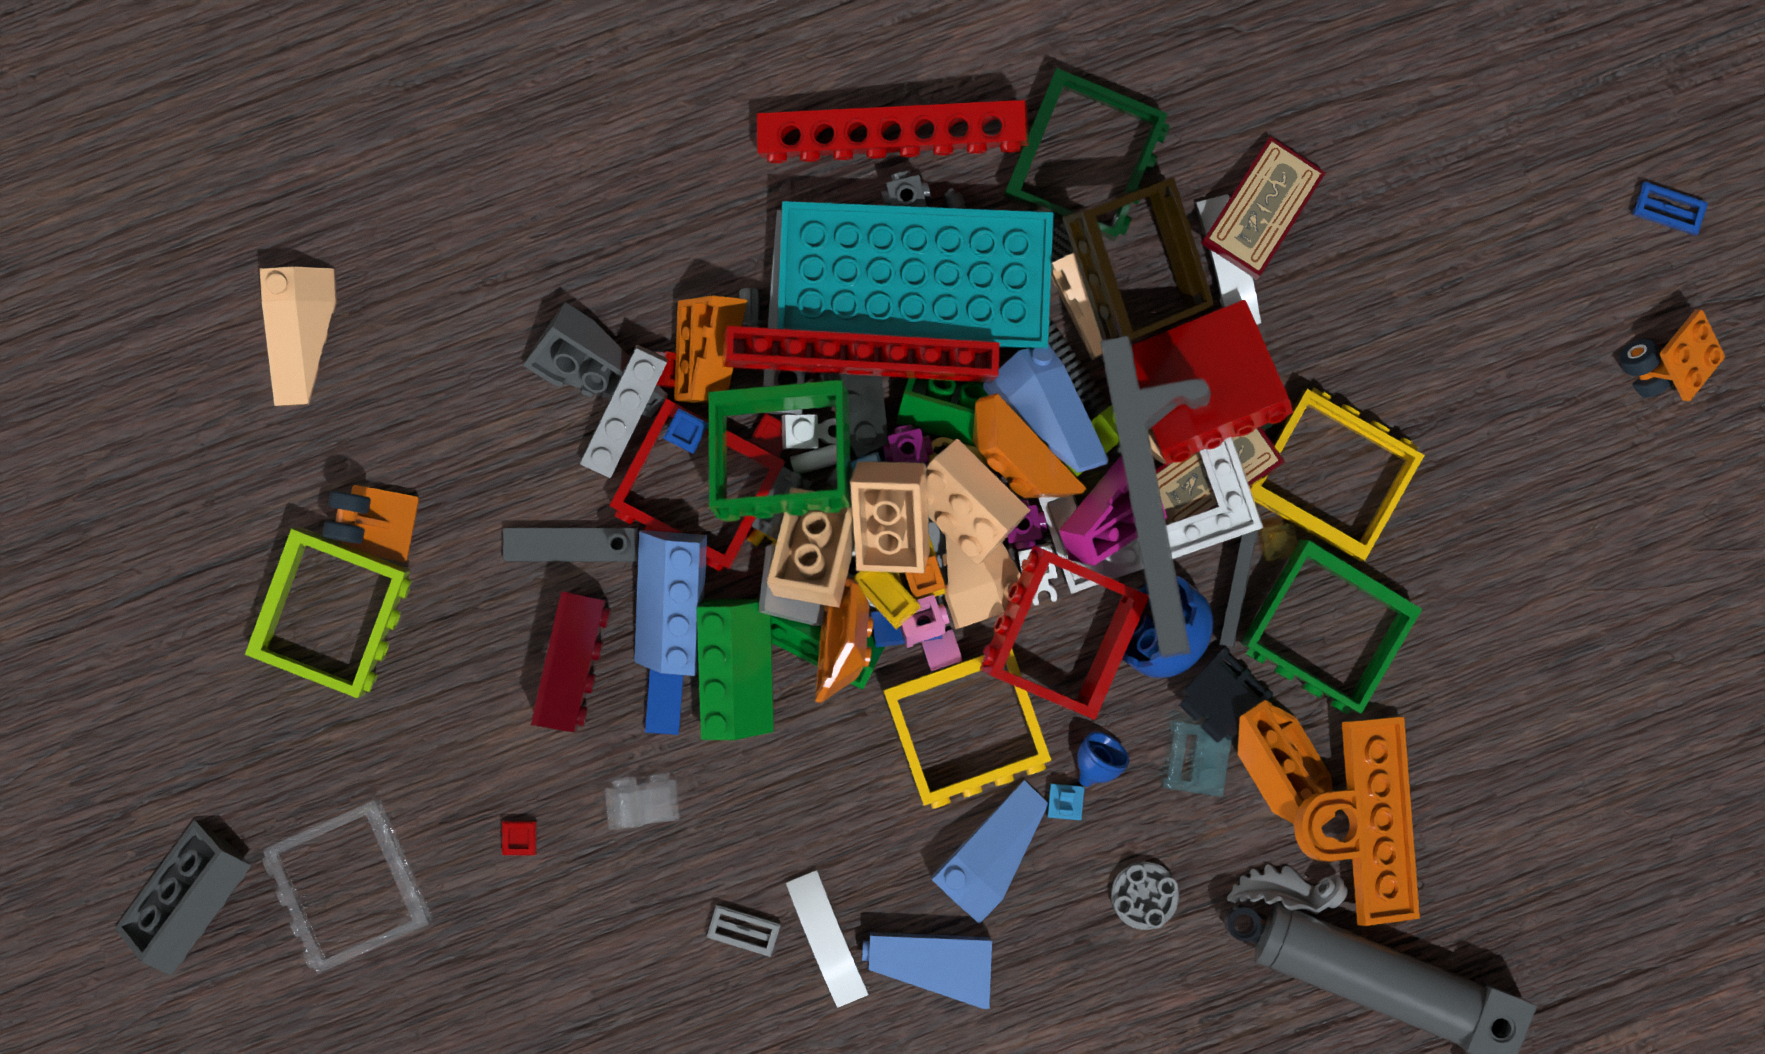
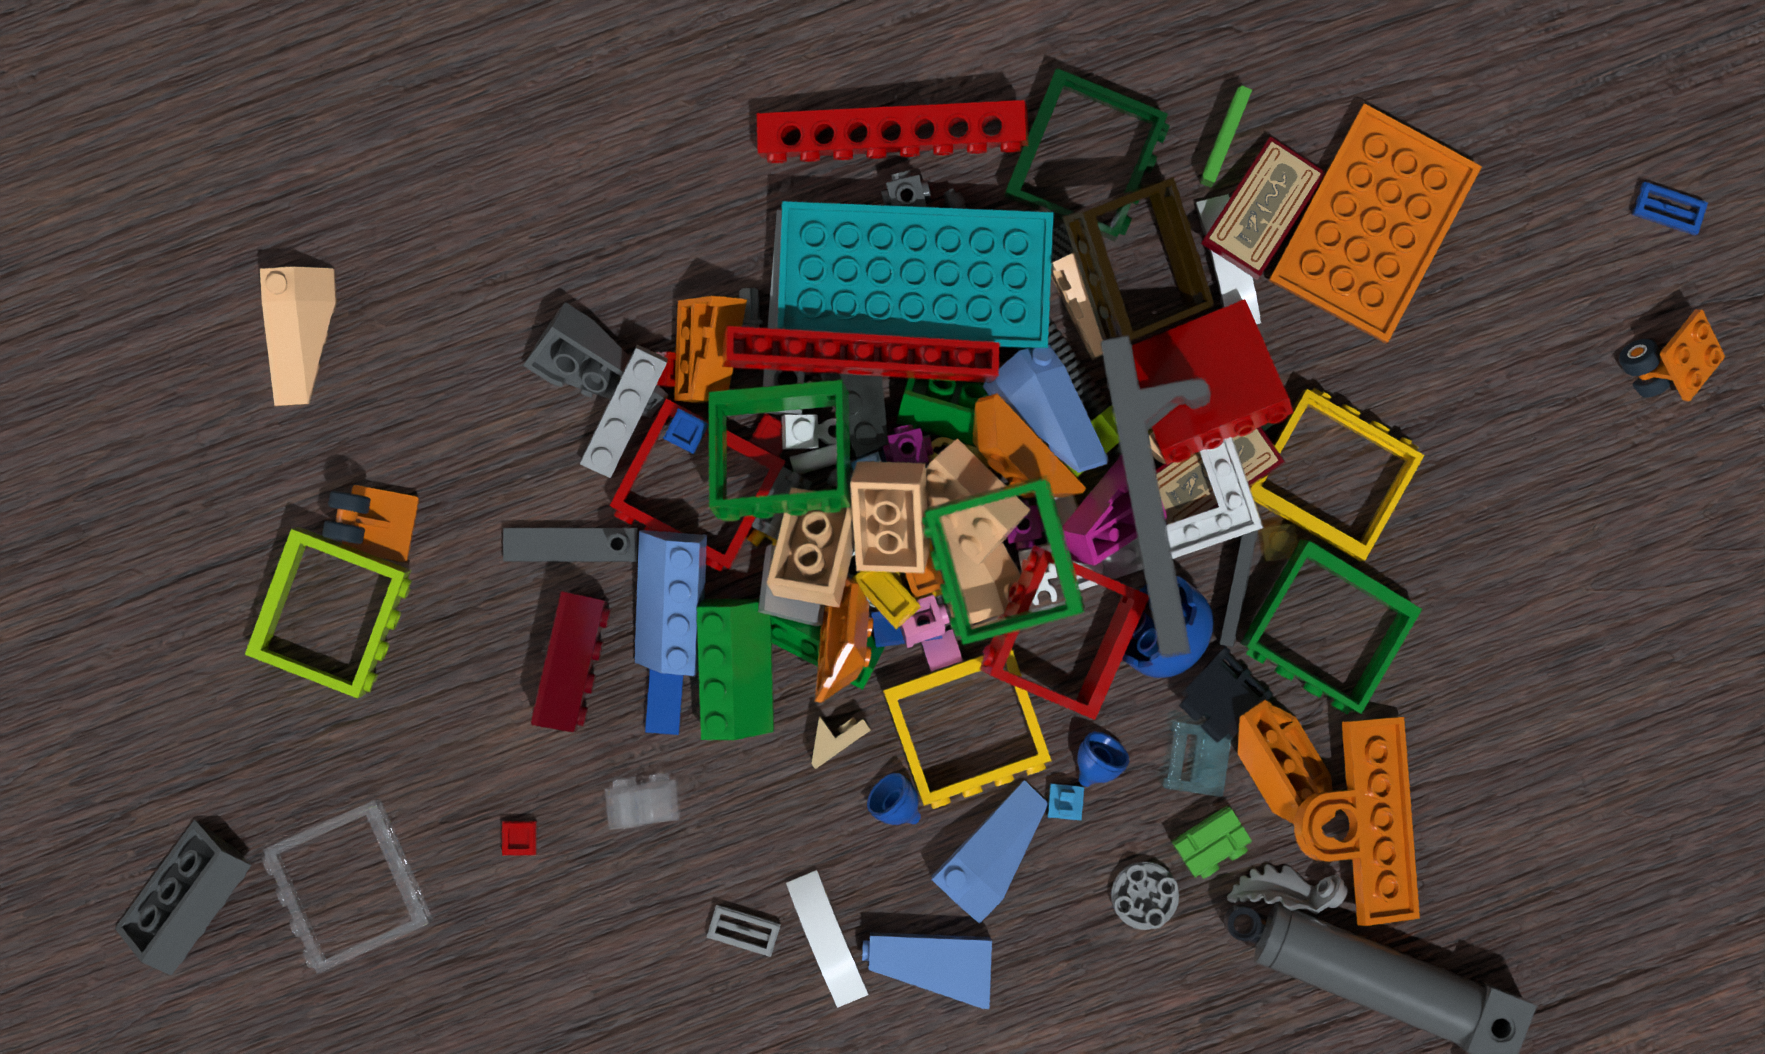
(828, 745): none -> tan slope
(894, 801): none -> blue helmet
(952, 589): none -> green window
(1212, 842): none -> bright green brick
(1225, 136): none -> bright green tile
(1375, 223): none -> orange plate

